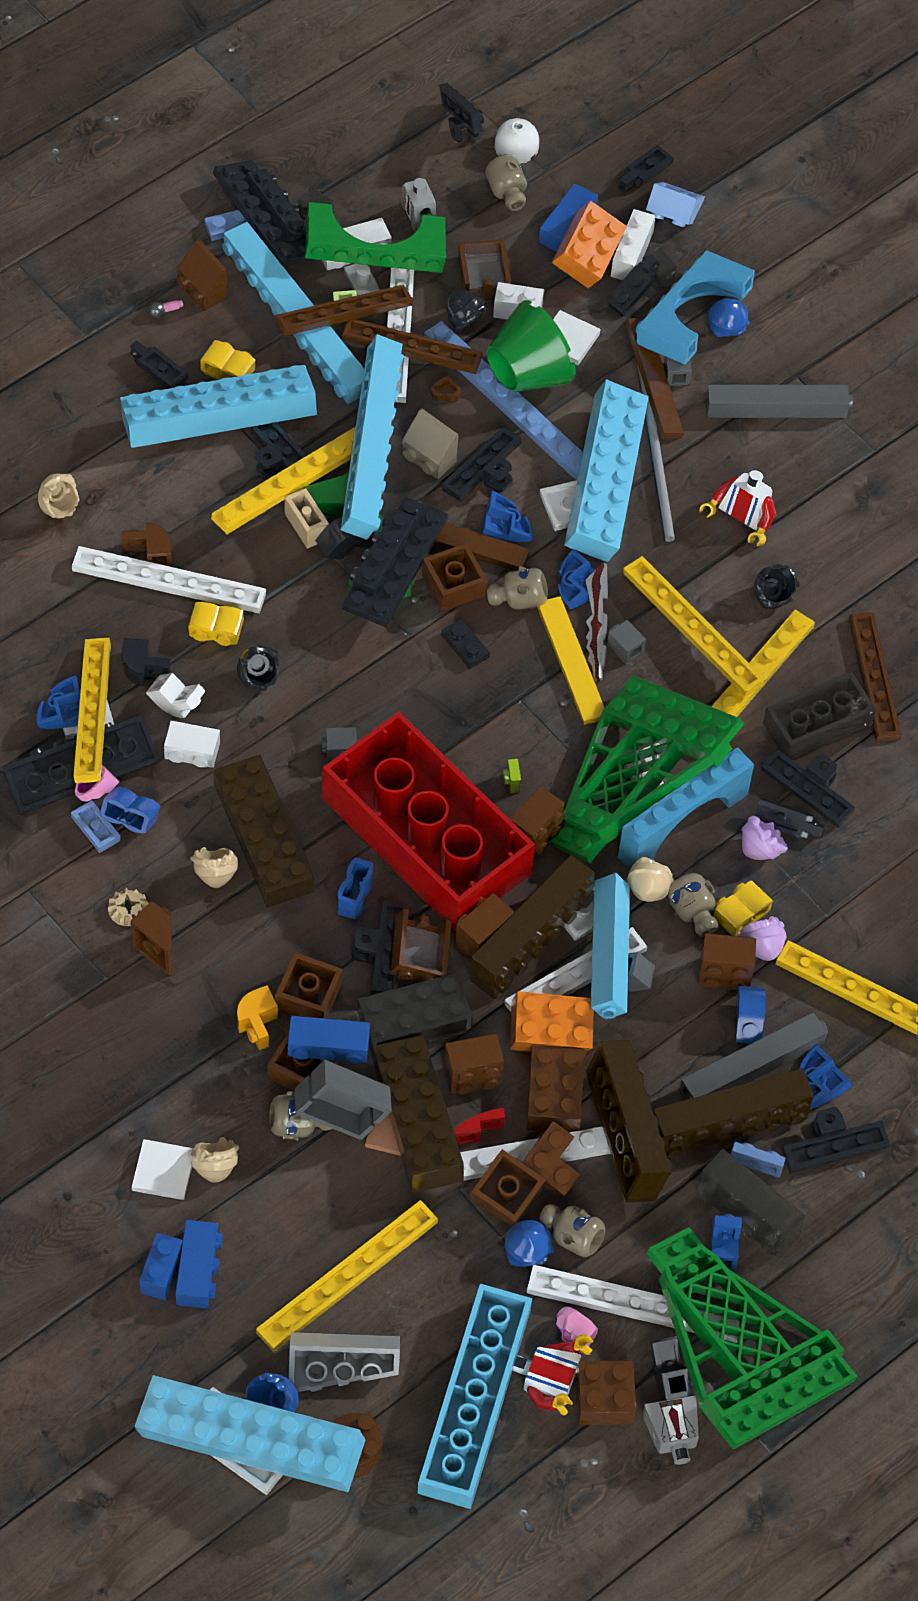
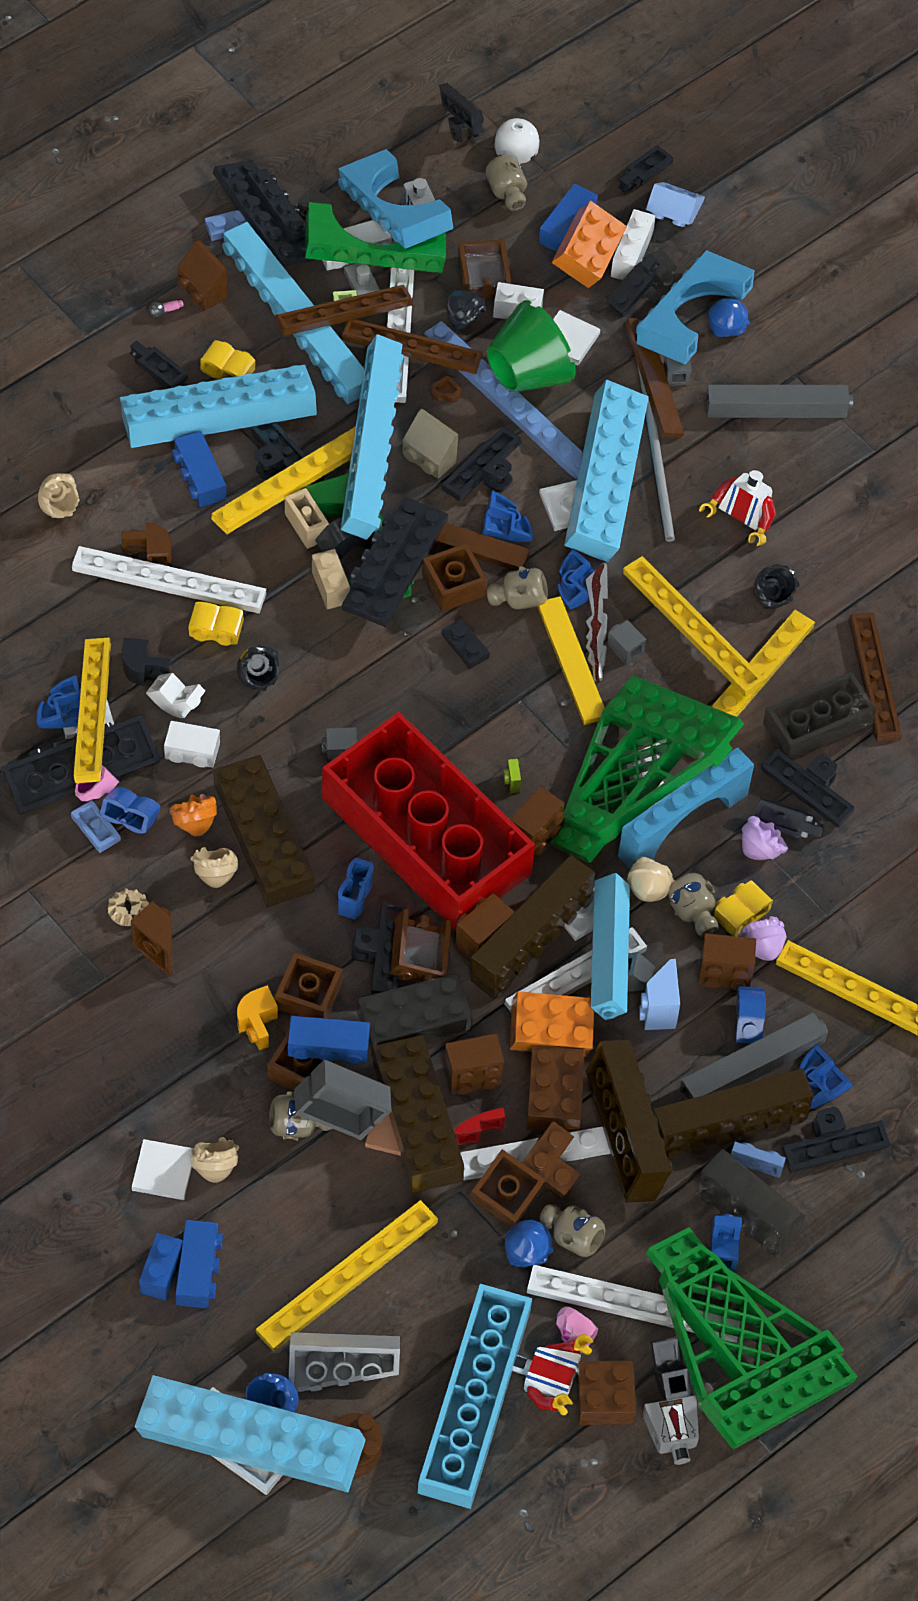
(195, 815): none -> orange hair
(199, 469): none -> blue brick
(330, 578): none -> tan brick
(403, 222): none -> dark azure arch
(661, 999): none -> light blue slope

